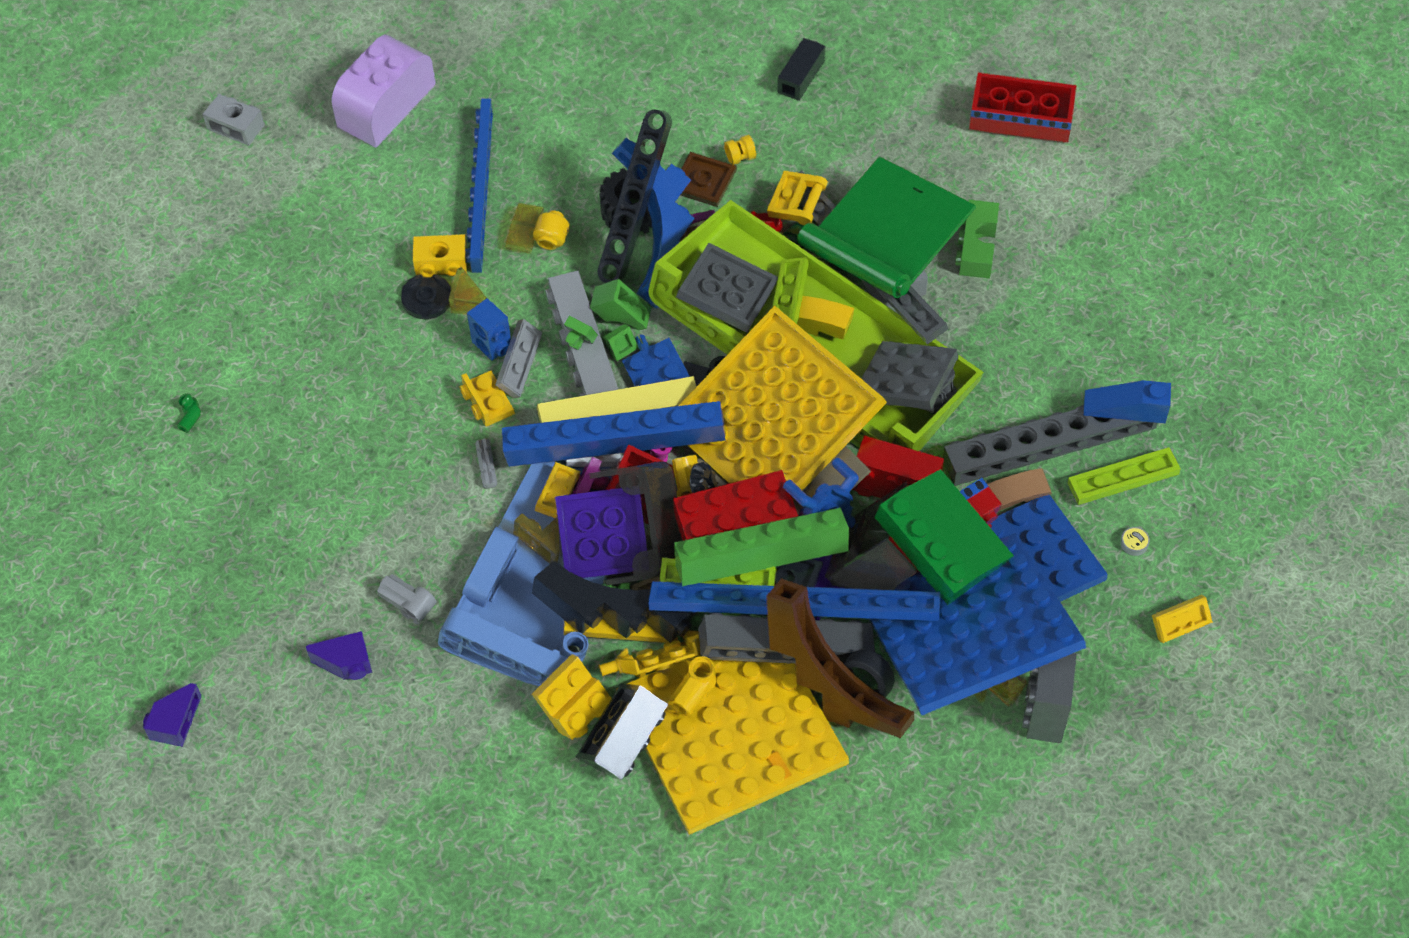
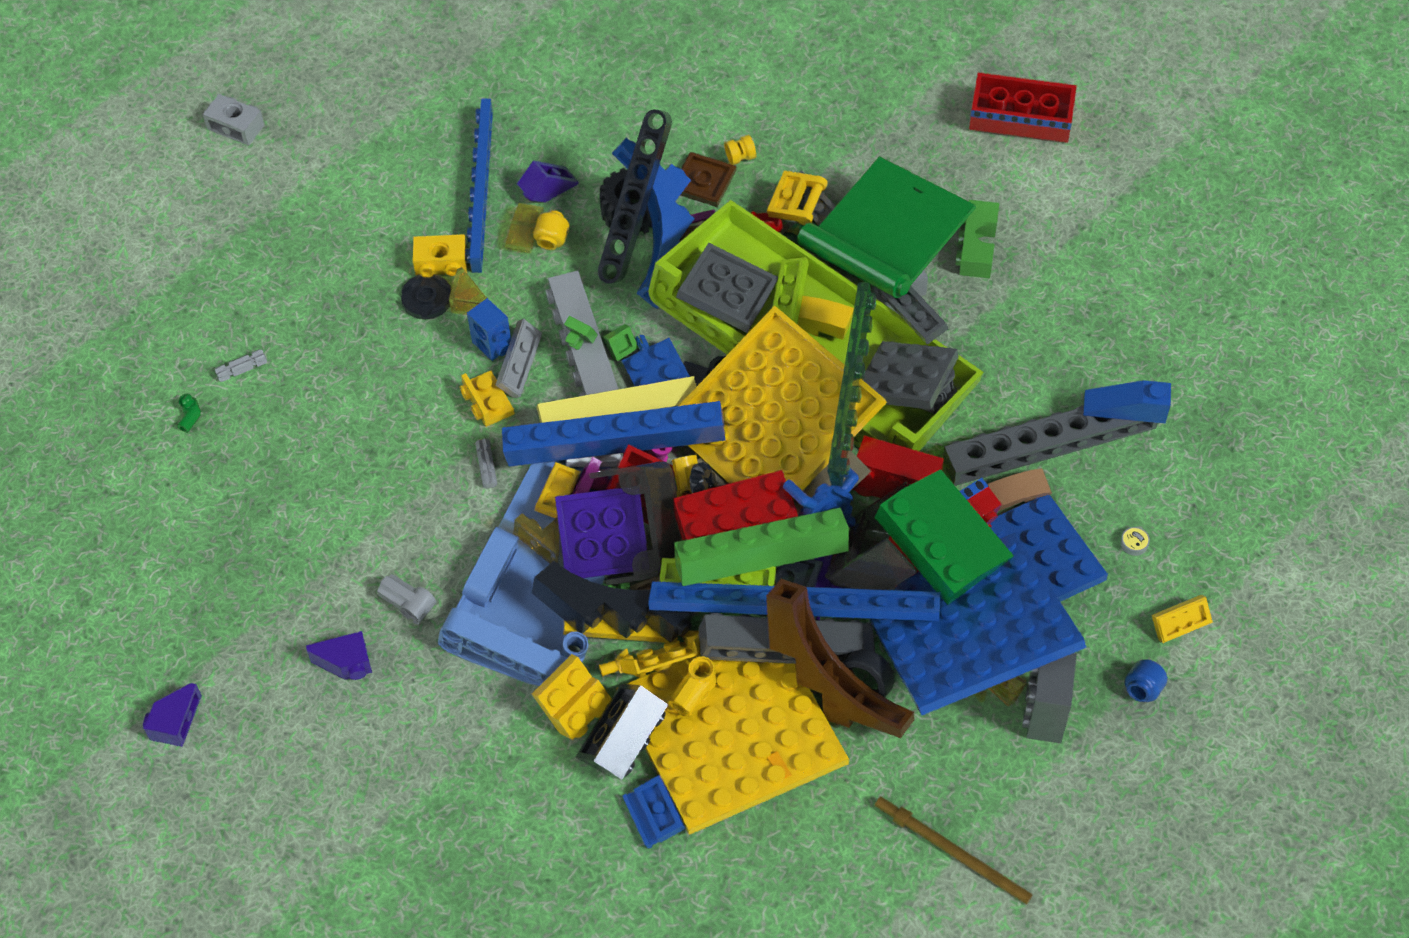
(240, 365): none -> light grey axle
(381, 89): lavender brick -> none
(545, 181): none -> dark purple slope
(619, 303): bright green arch -> none
(654, 812): none -> blue plate
(801, 69): black brick -> none
(850, 390): none -> clear green plate
(904, 818): none -> pearl gold bar
(1123, 476): lime plate -> none
(1145, 680): none -> blue head

